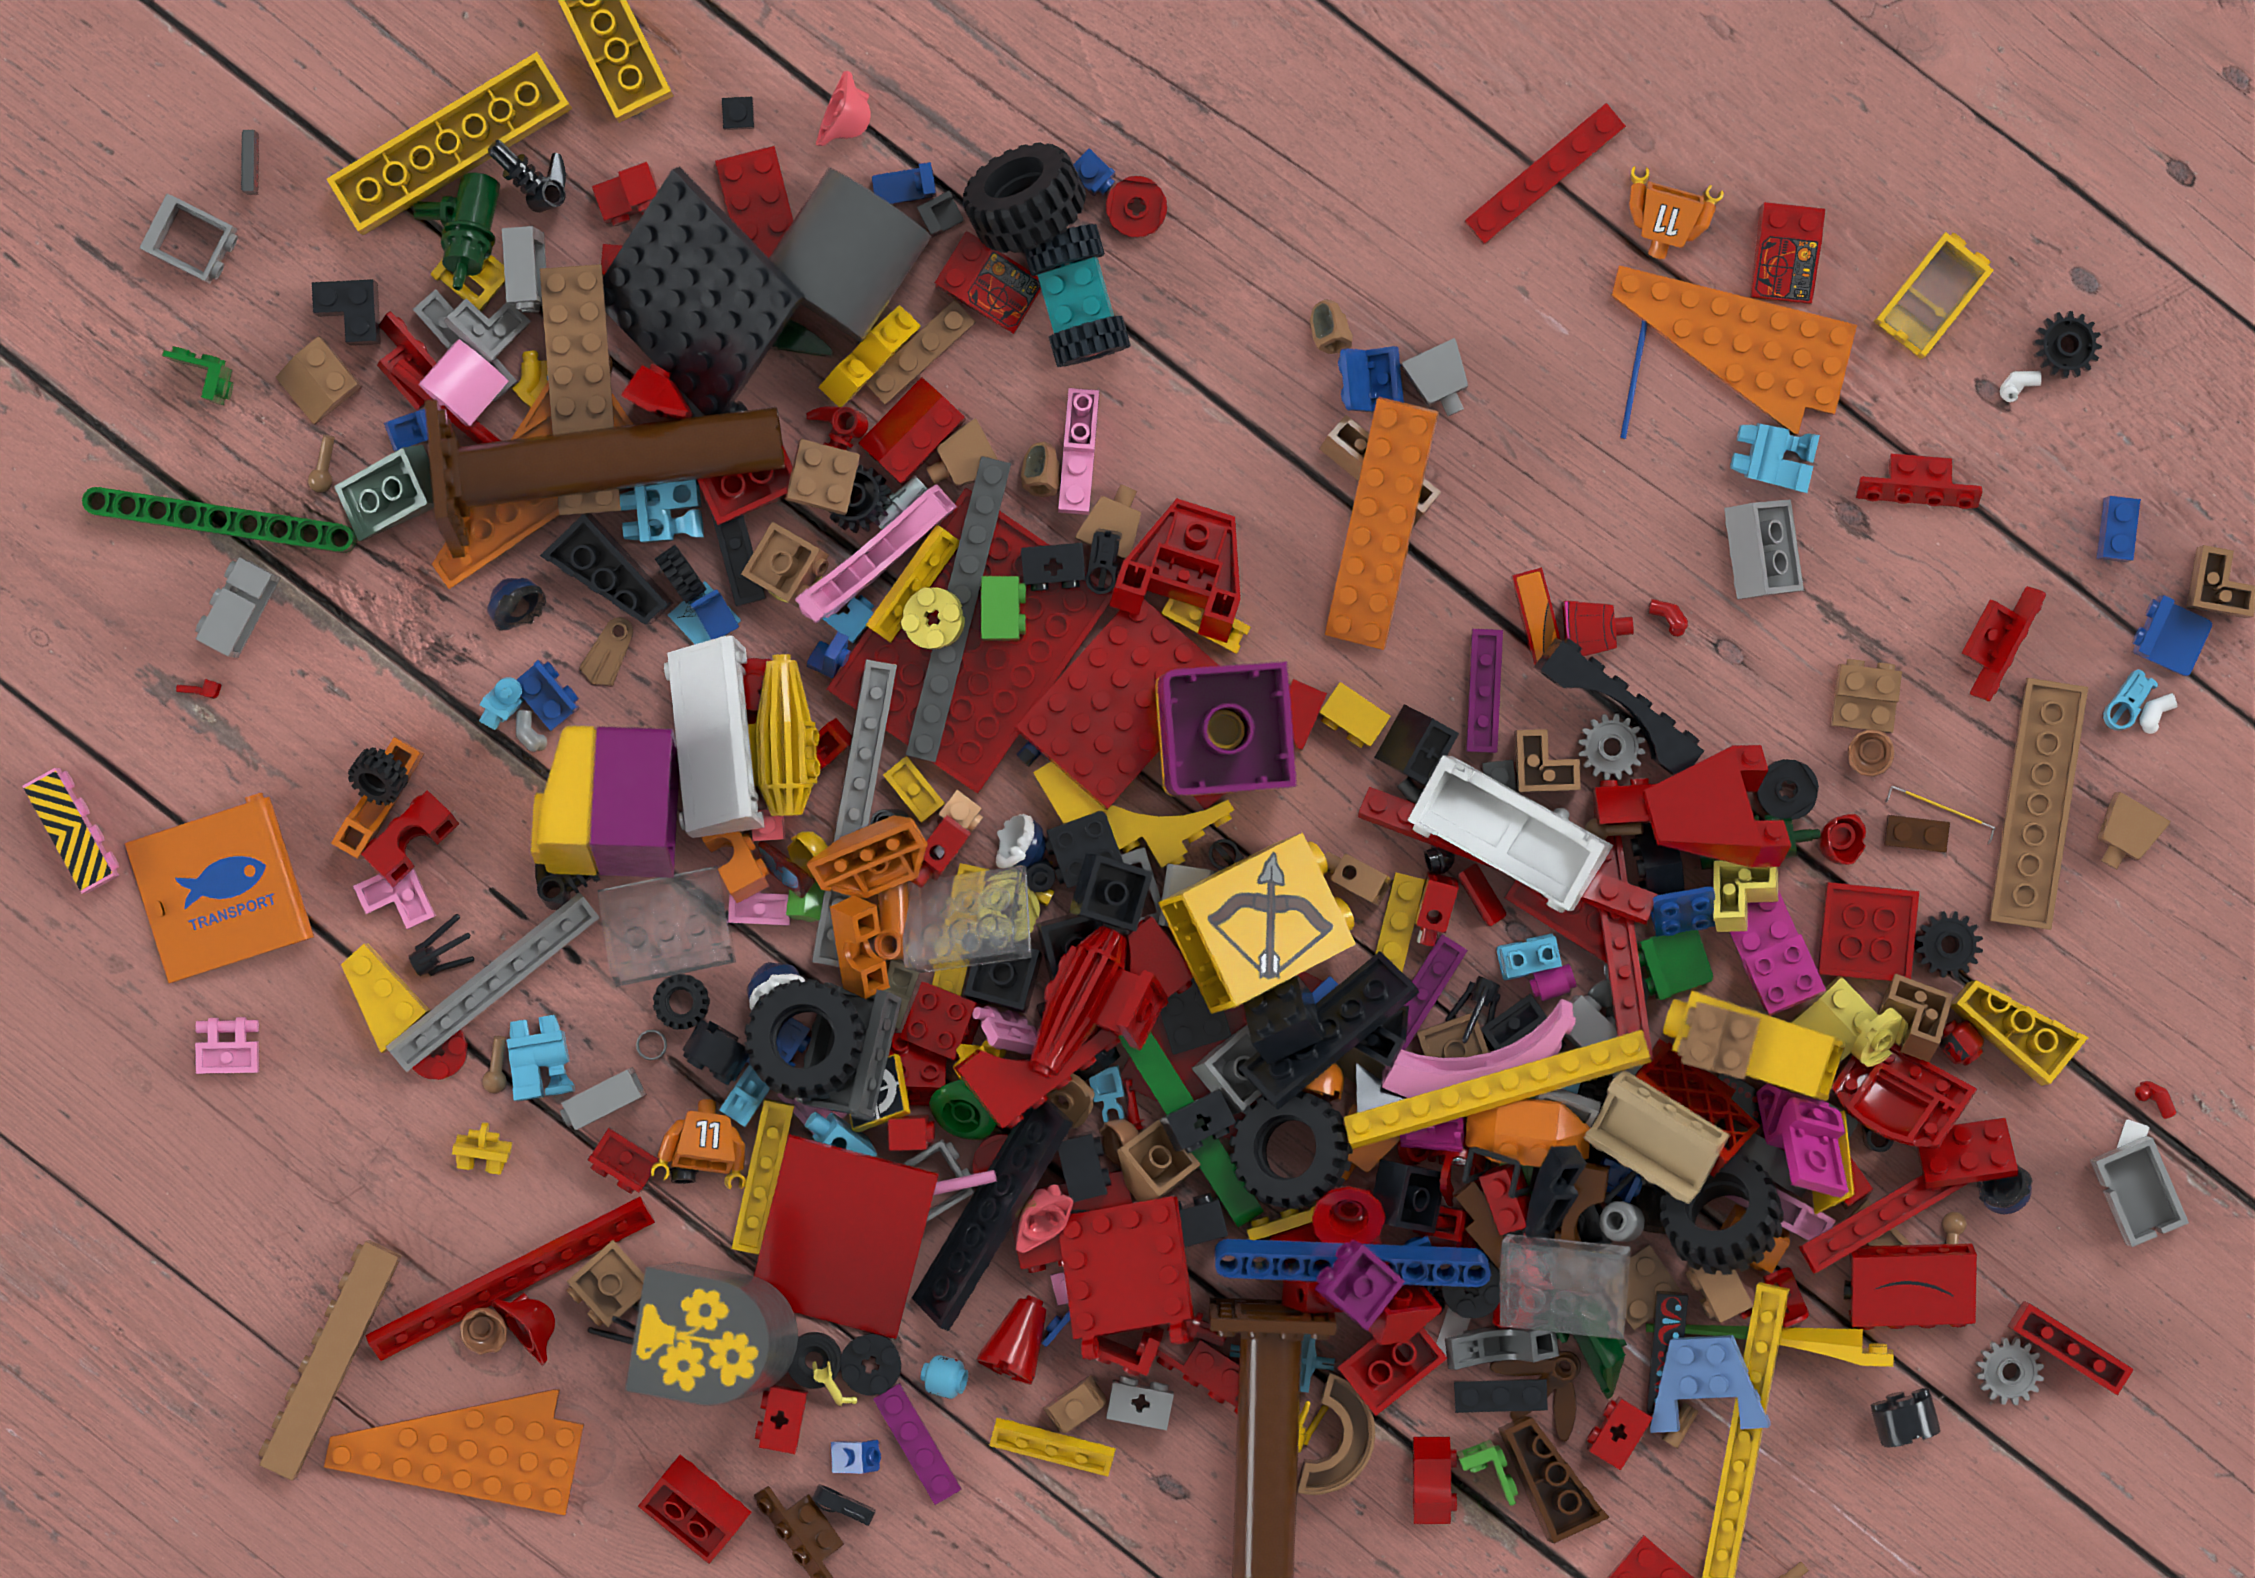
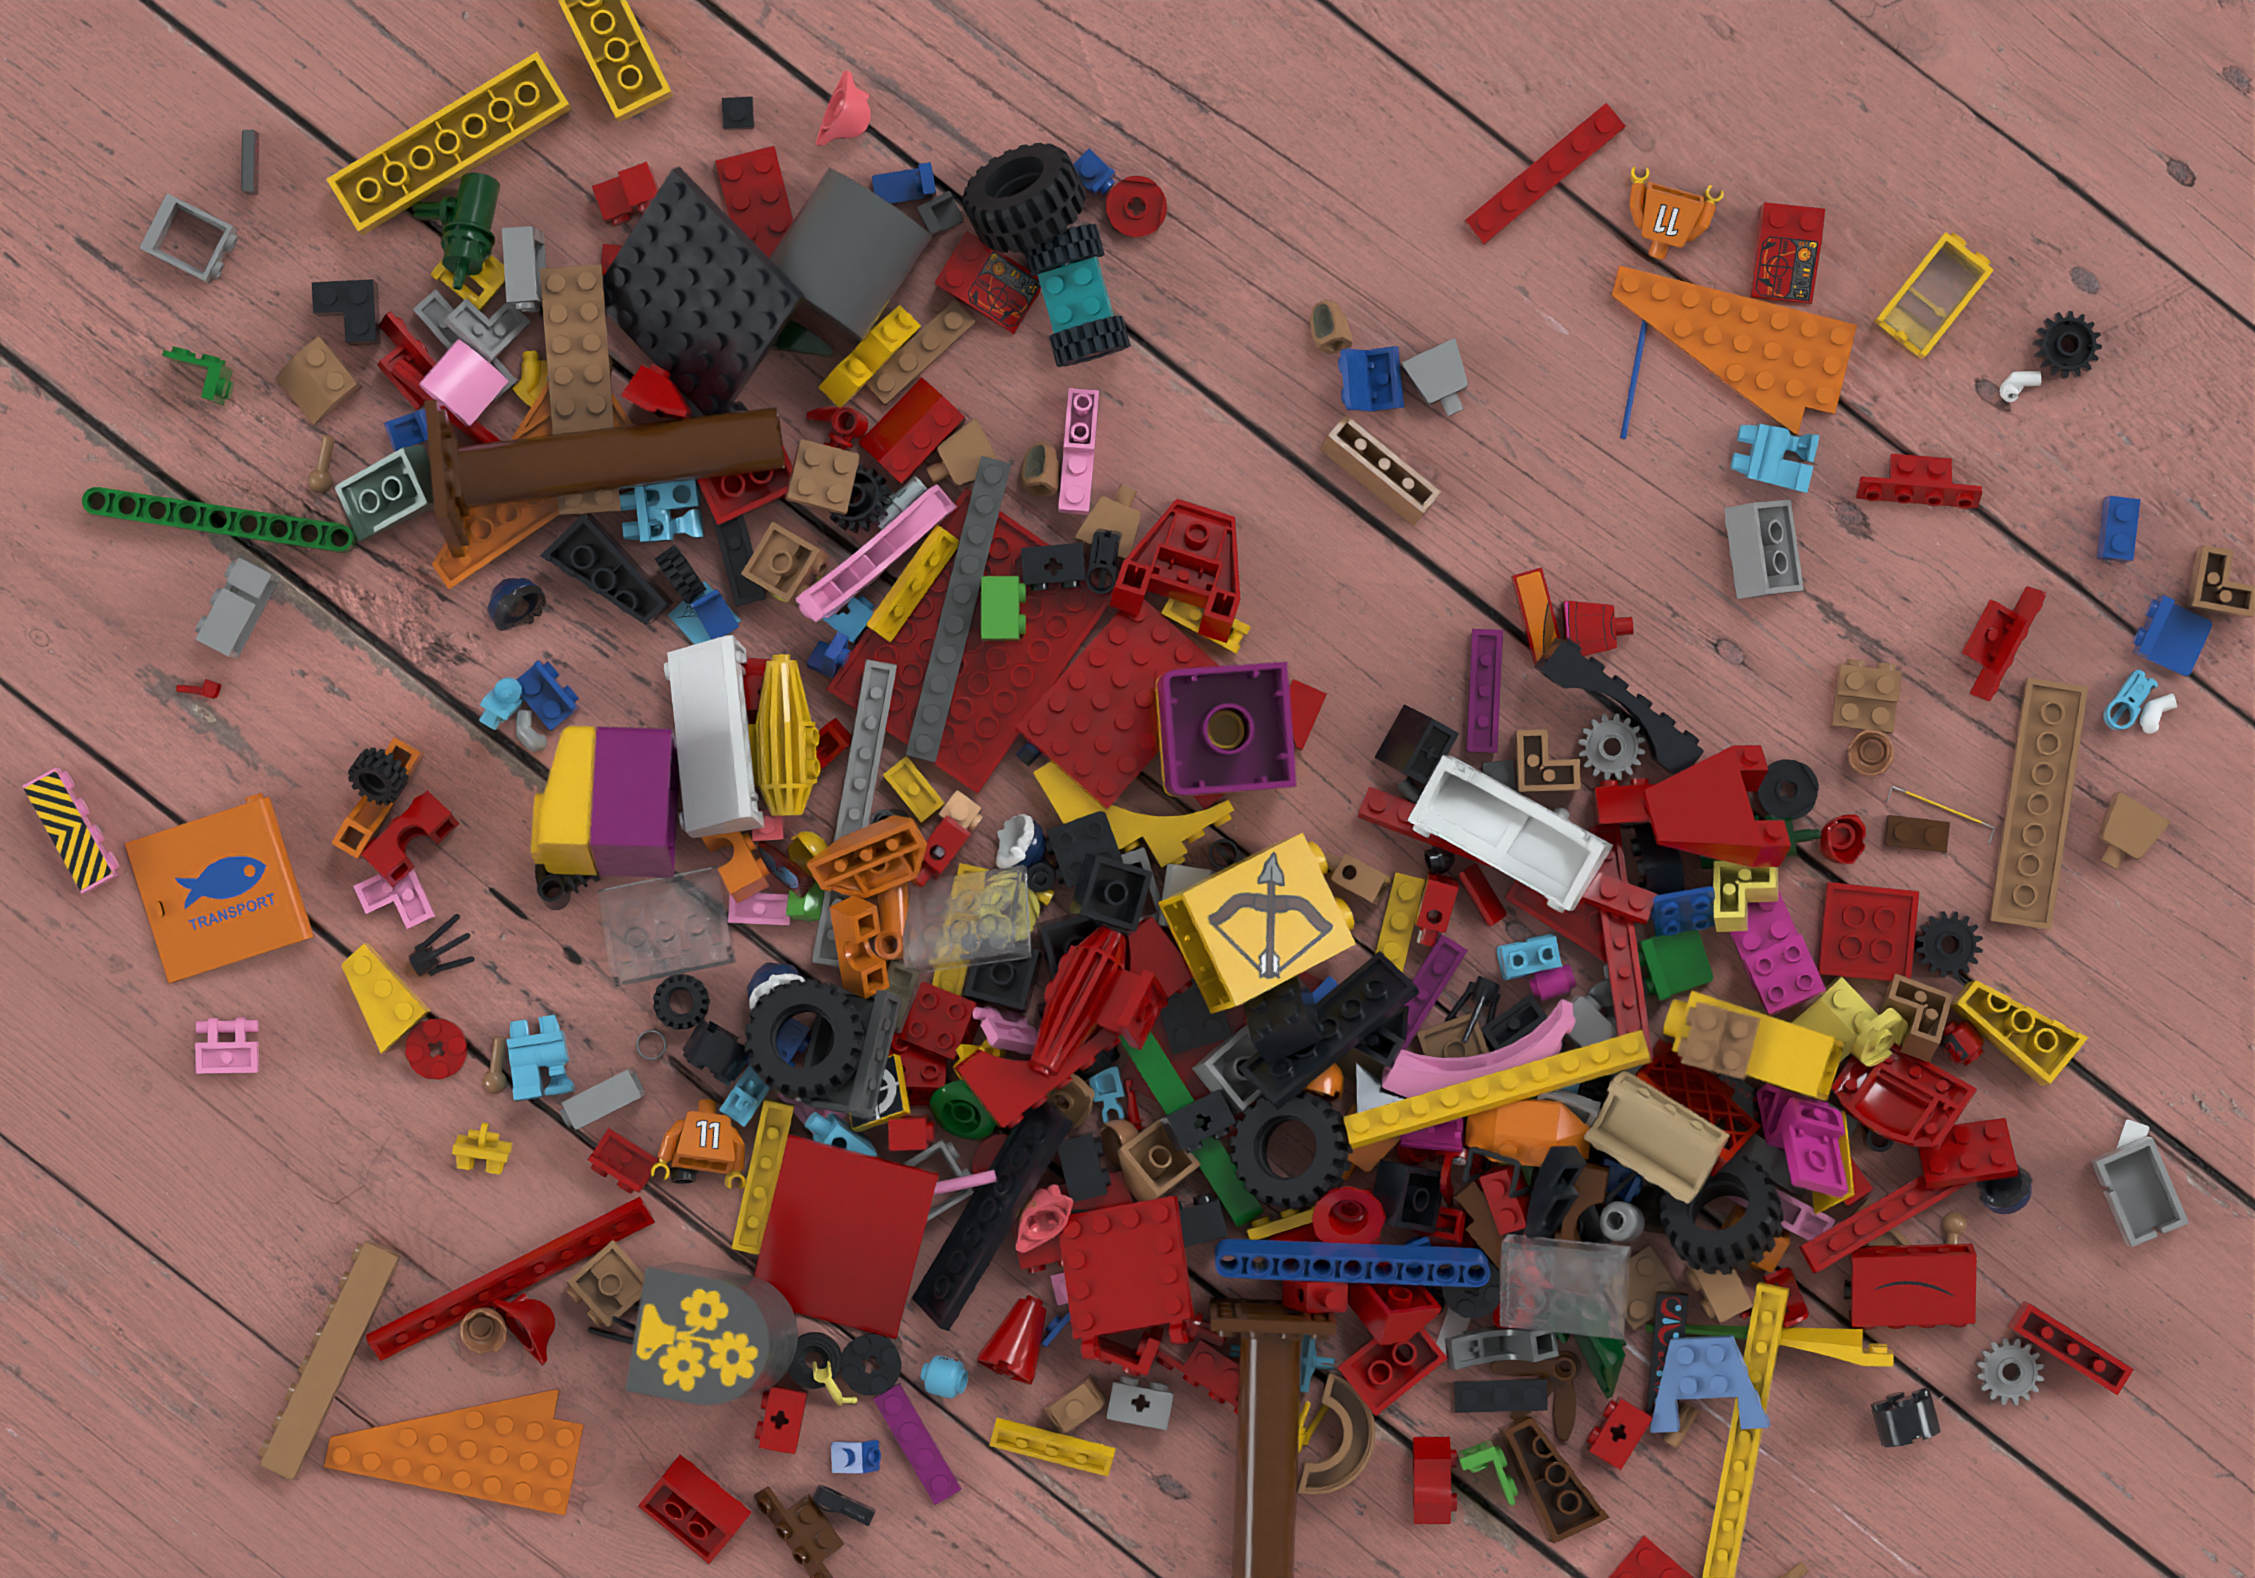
(492, 982): light grey plate -> none
(532, 182): black piece -> none
(607, 654): medium nougat piece -> none
(916, 621): light yellow plate -> none
(1354, 715): yellow brick -> none
(1358, 1283): magenta plate -> none
(1381, 523): orange plate -> none
(1615, 829): medium nougat bar -> none
(1673, 615): red arm -> none
(2160, 1095): red arm -> none

